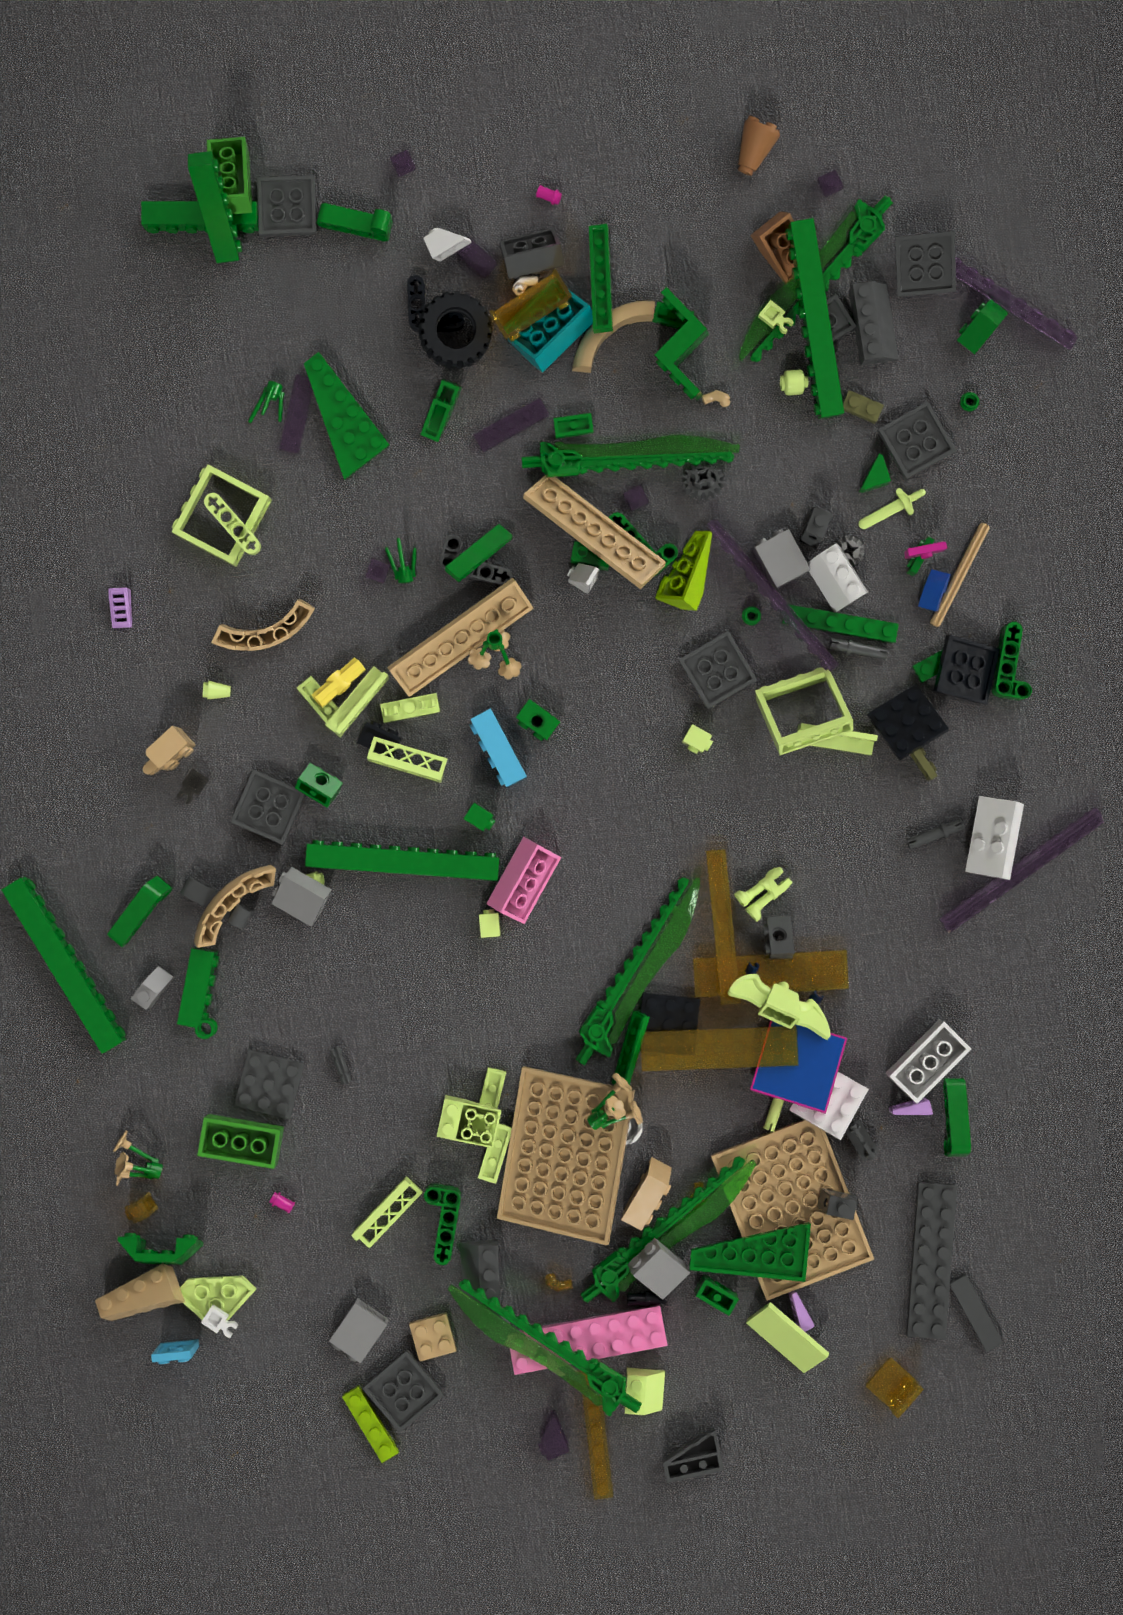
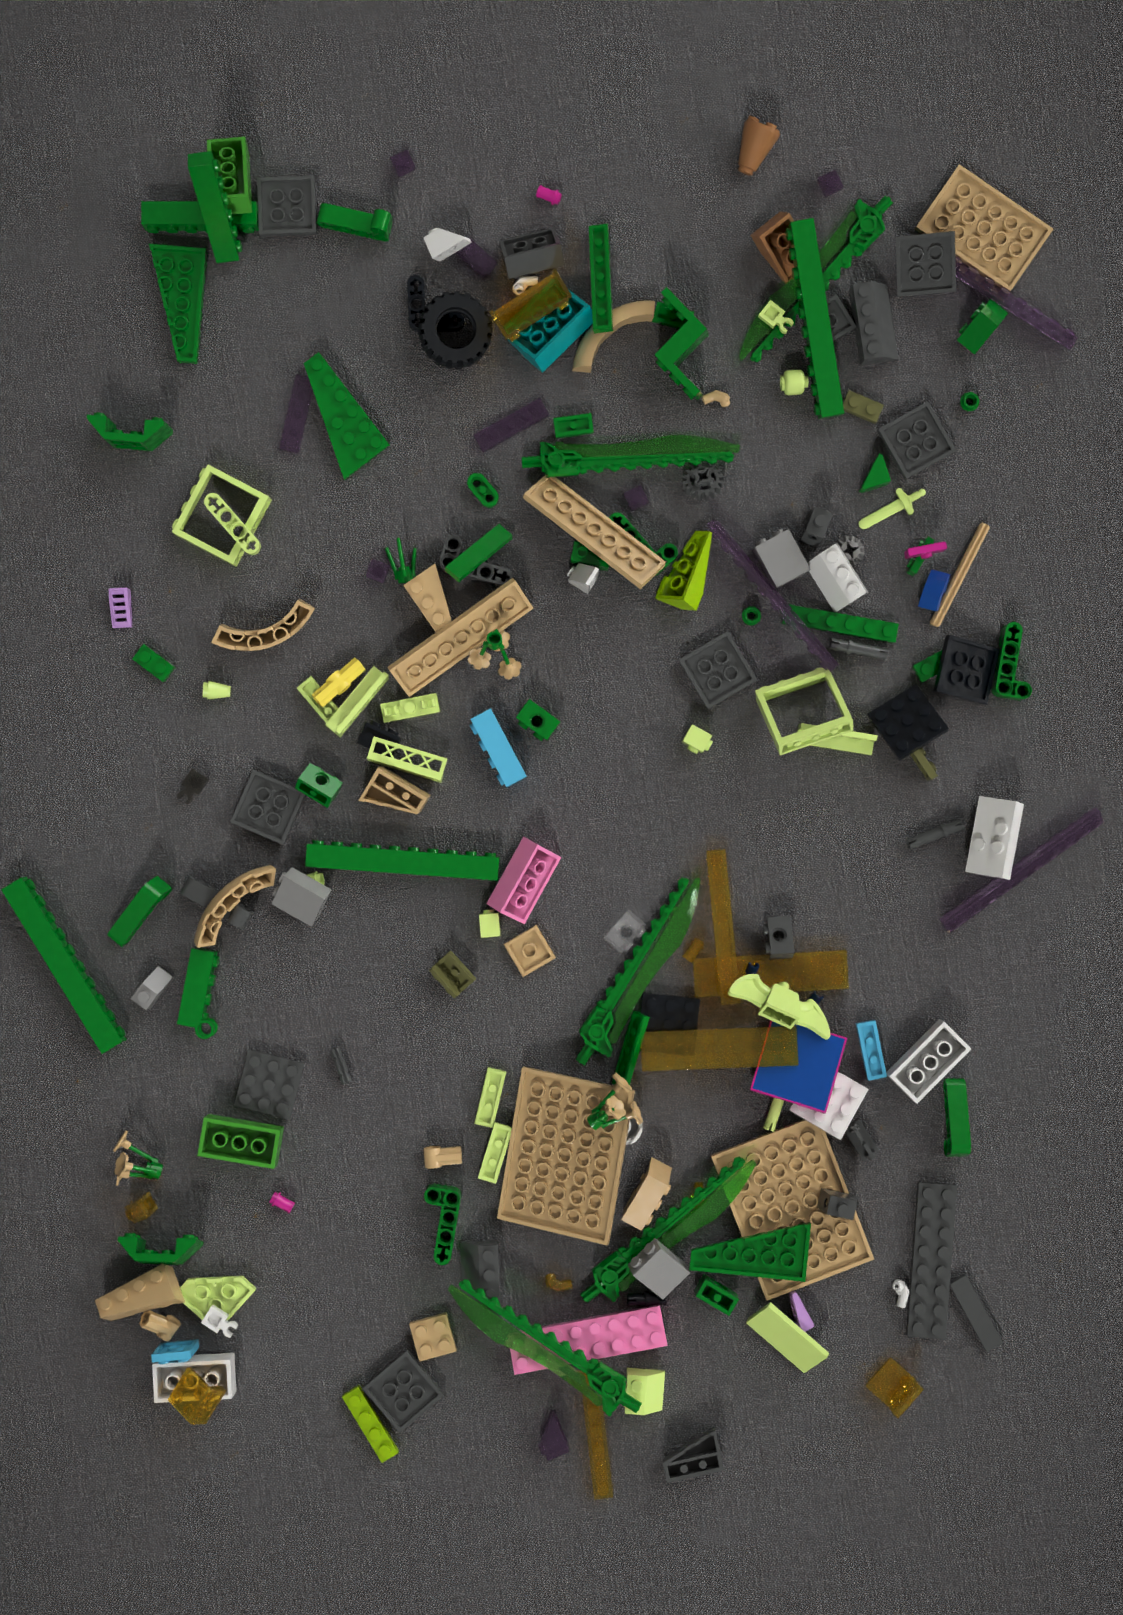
(153, 663): none -> green plate
(155, 433): none -> green slope
(163, 1326): none -> tan piece
(168, 751): tan hinge -> none
(181, 286): none -> green wing
(195, 1398): none -> clear yellow bracket
(212, 1368): none -> white brick
(271, 392): green plant -> none
(358, 1331): light grey brick -> none
(382, 1207): yellowish green fence -> none
(394, 792): none -> tan wedge
(429, 597): none -> tan wedge
(436, 1156): none -> tan piece
(441, 410): green slope -> none
(452, 974): none -> olive bracket
(468, 1122): yellowish green slope -> none
(480, 817): green brick -> none
(483, 490): none -> green plate
(529, 950): none -> tan tile
(614, 936): none -> clear brick
(693, 949): none -> clear yellow pin
(768, 884): yellowish green piece -> none
(871, 1050): none -> medium azure plate
(903, 1292): none -> white arm
(912, 1108): lavender slope -> none
(988, 227): none -> tan plate

